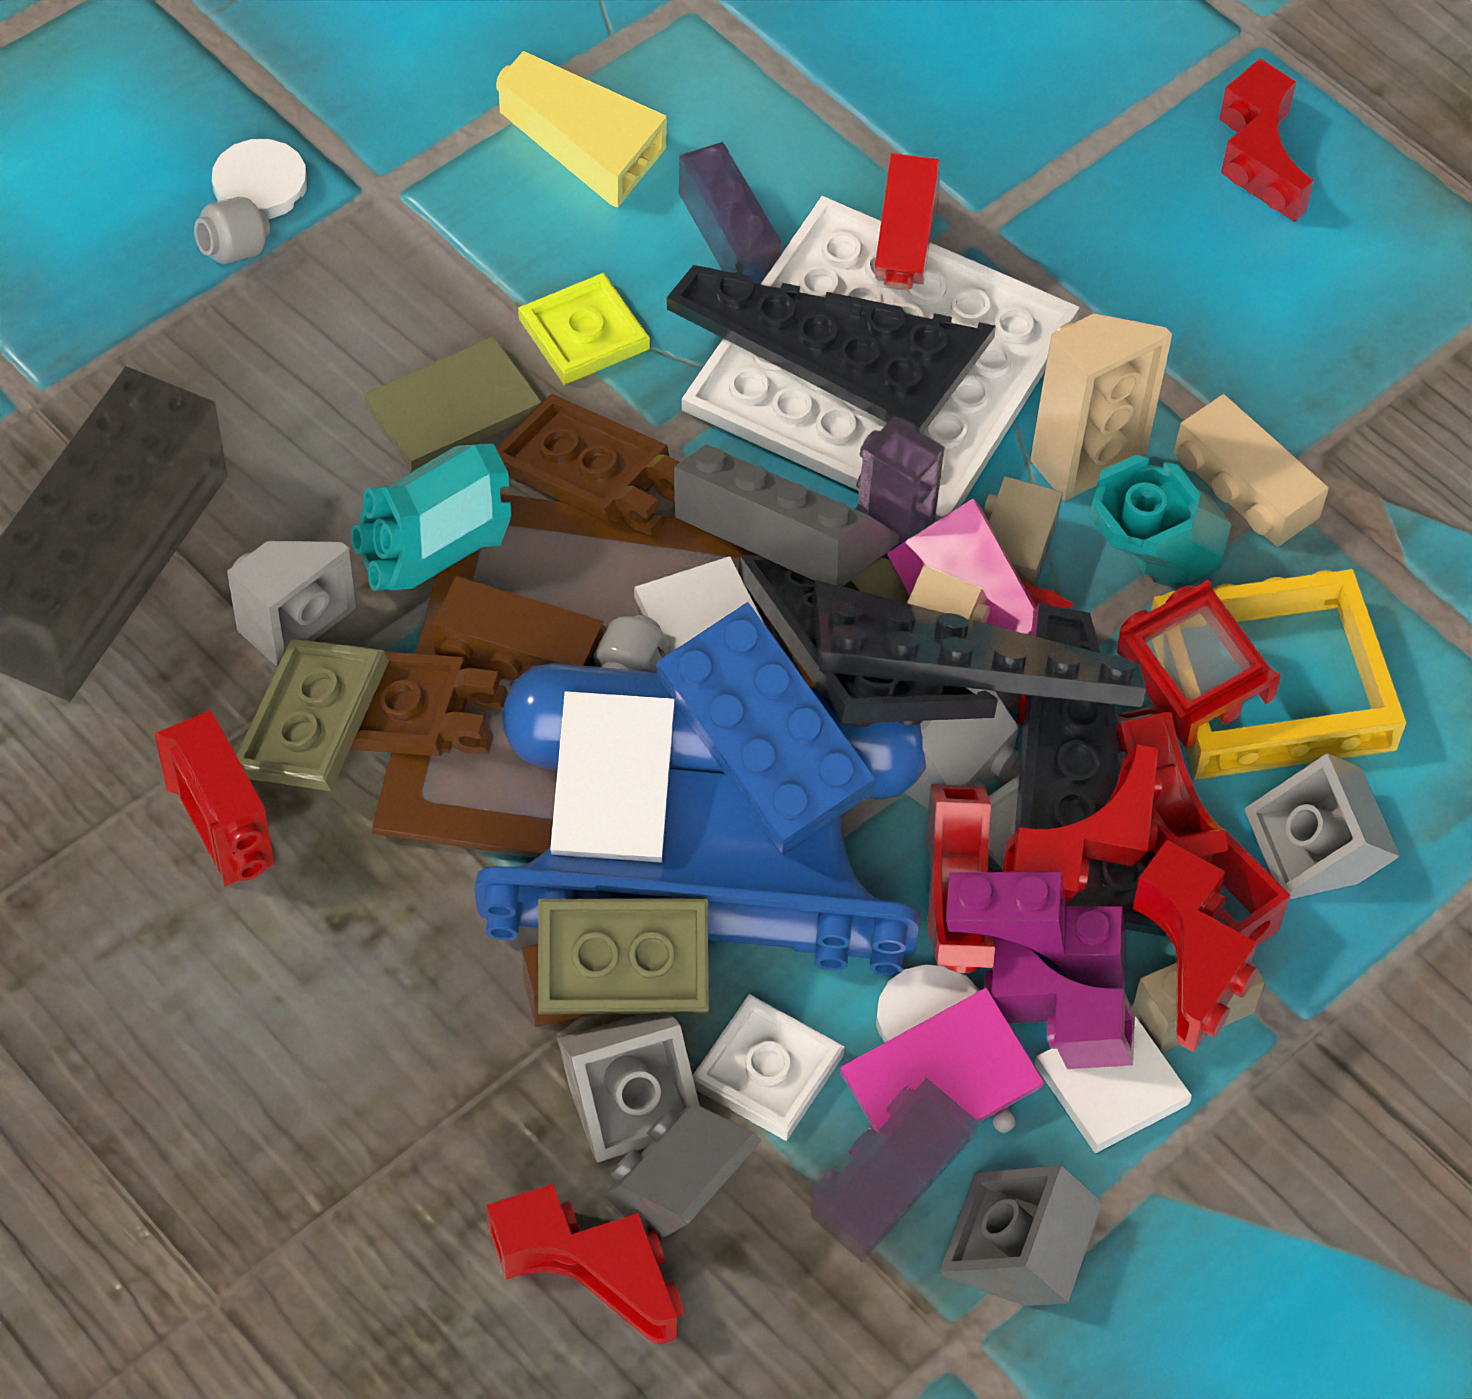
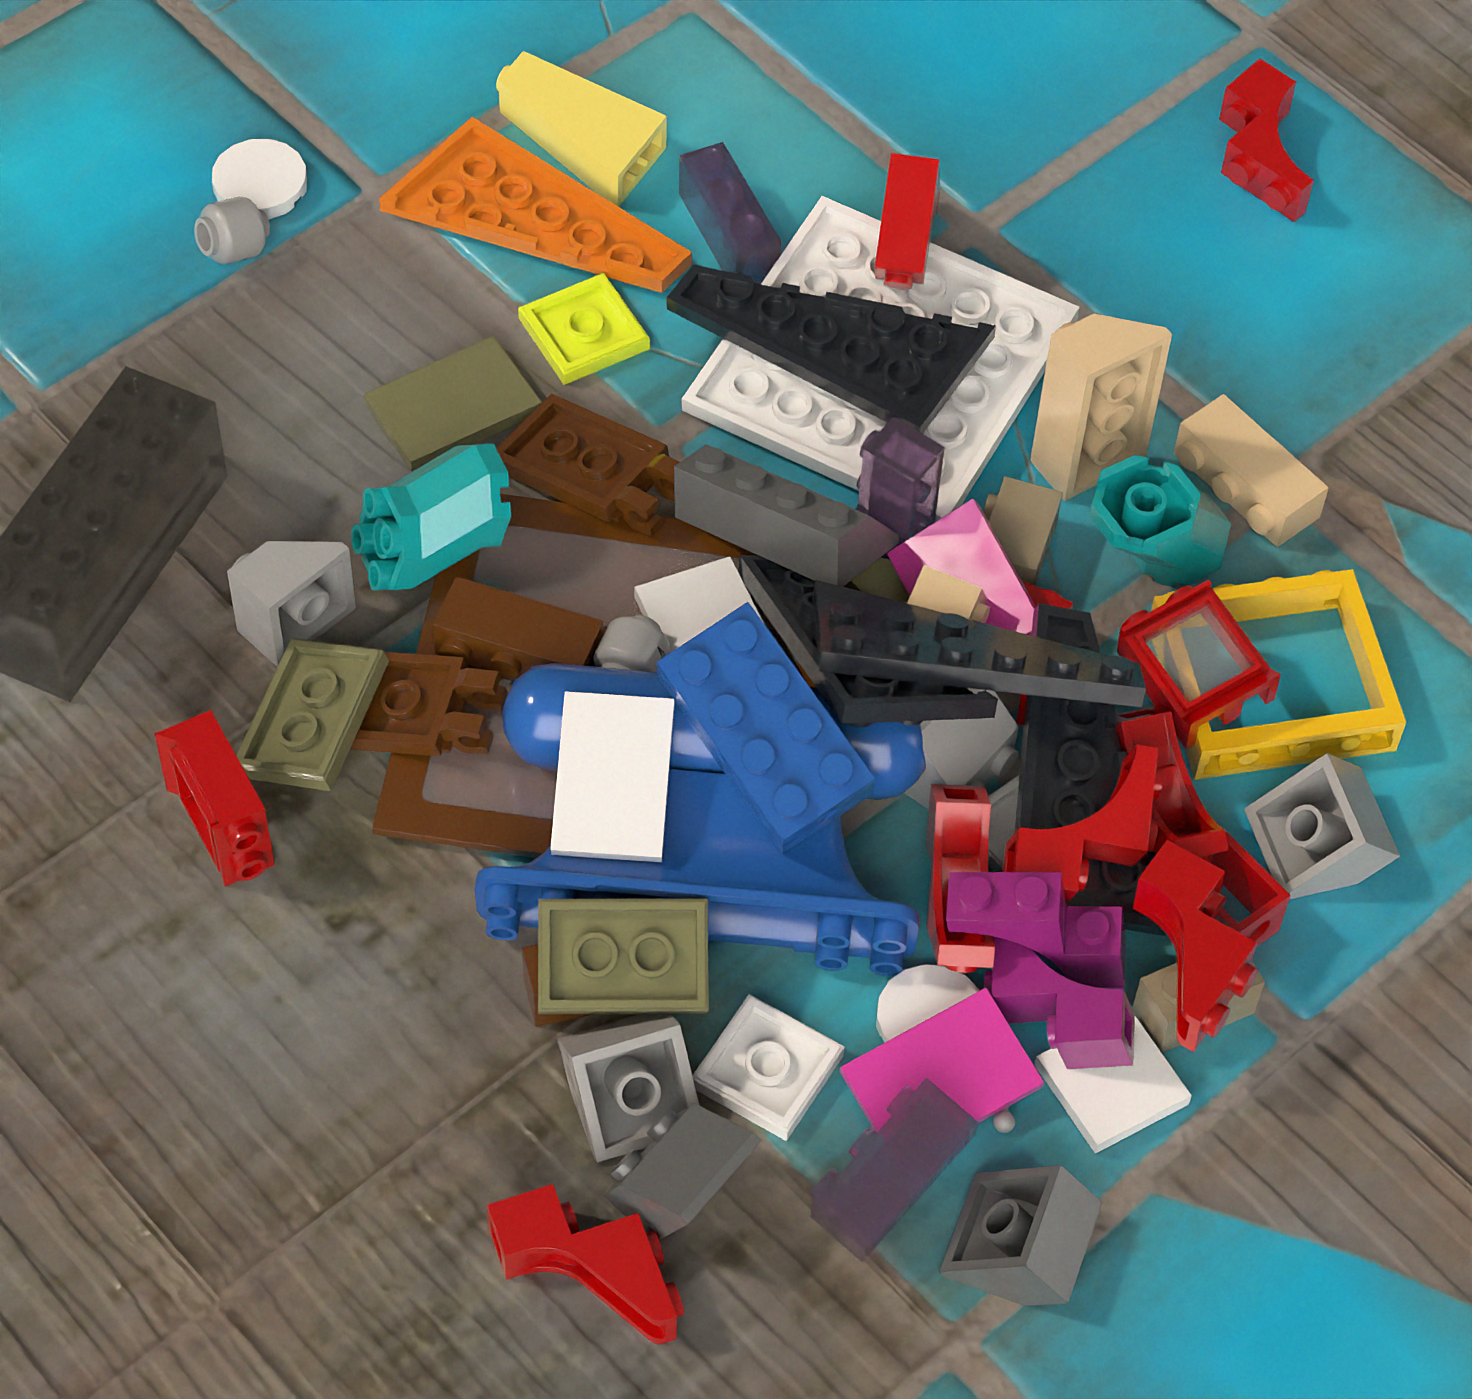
(511, 198): none -> orange wing

